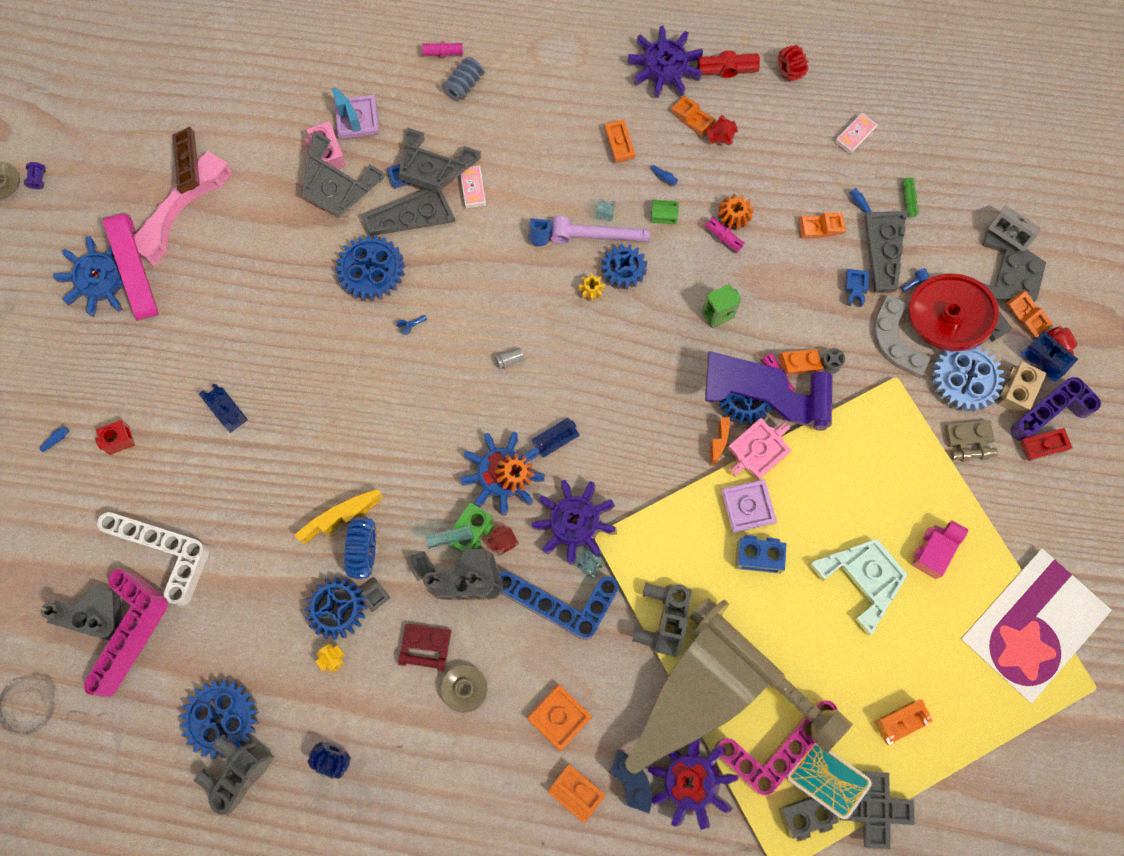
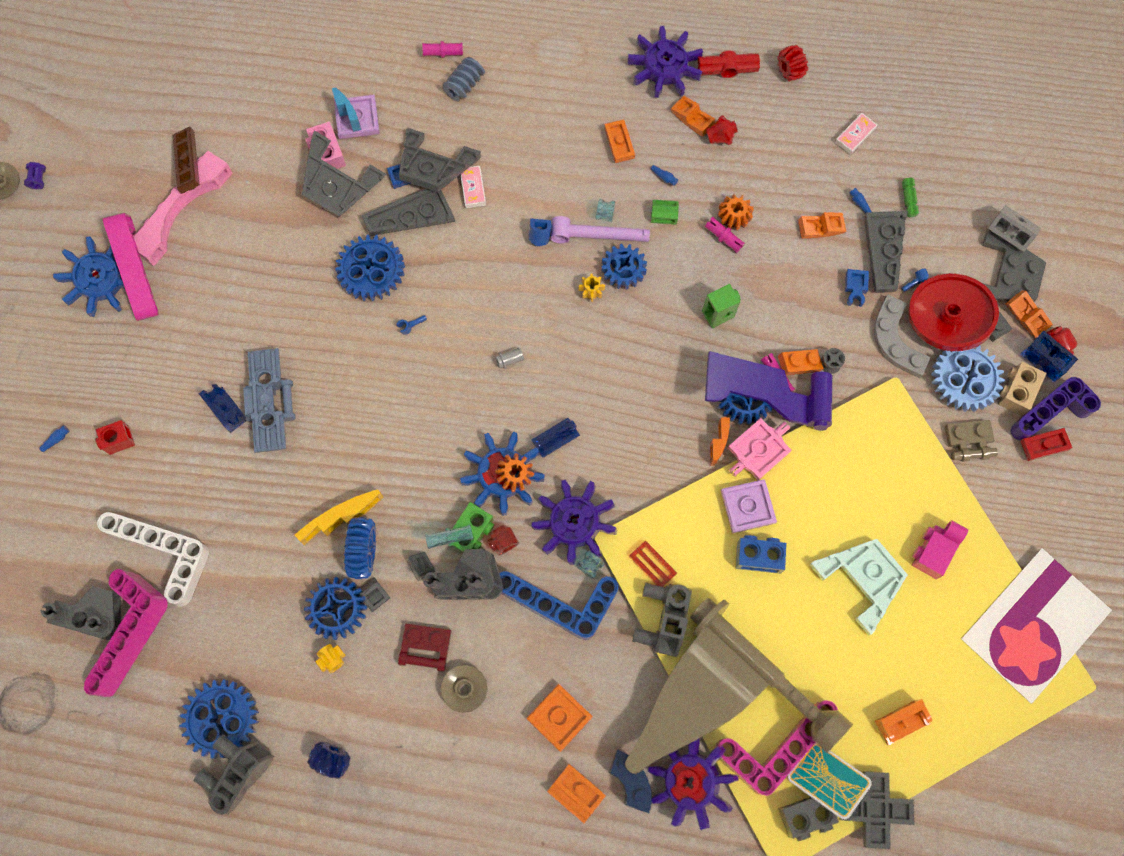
(260, 401): none -> sand blue piece
(657, 556): none -> clear red tile

